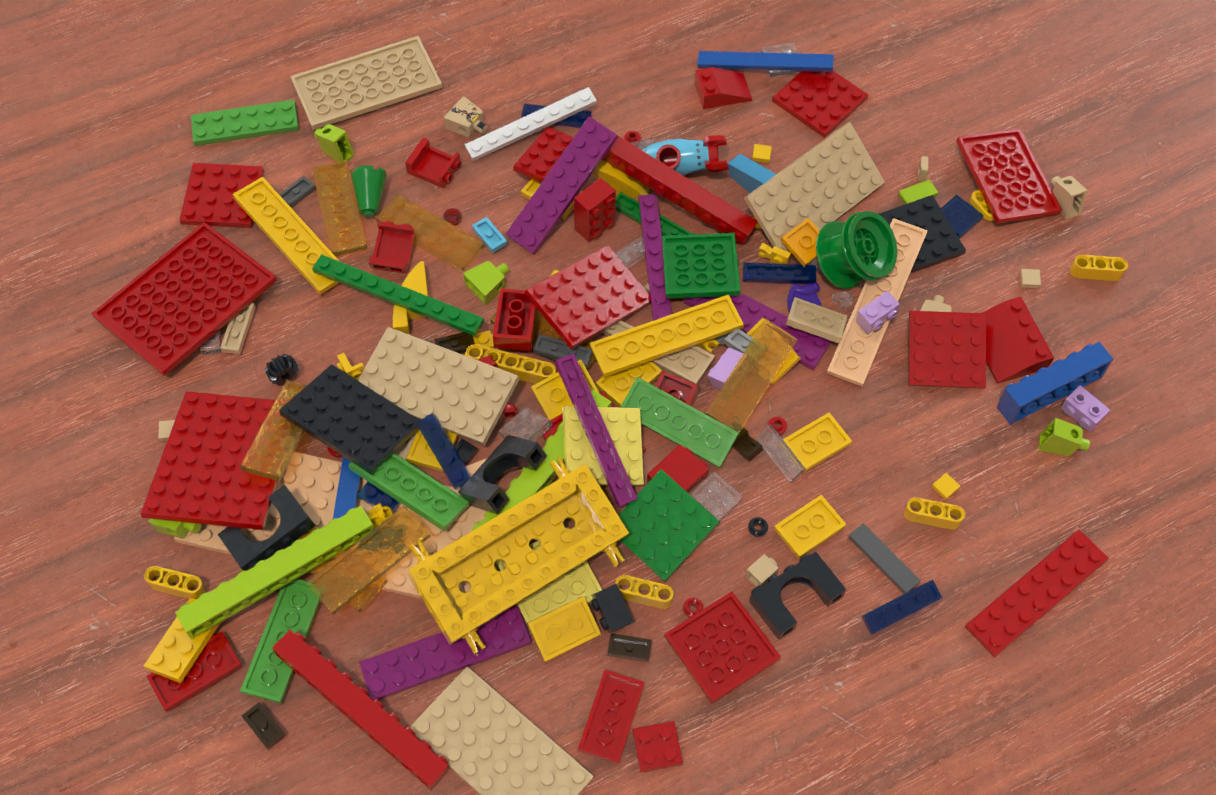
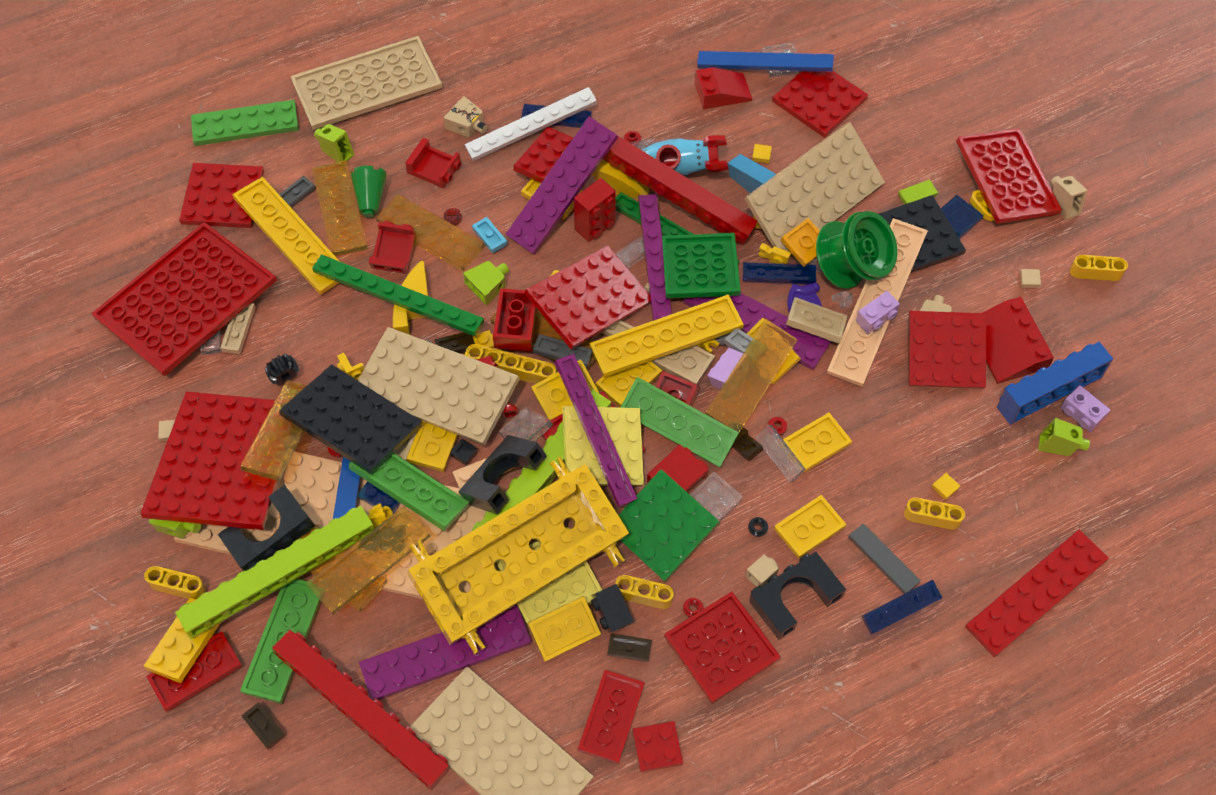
(444, 450): clear blue plate -> none
(923, 168): tan tile -> none

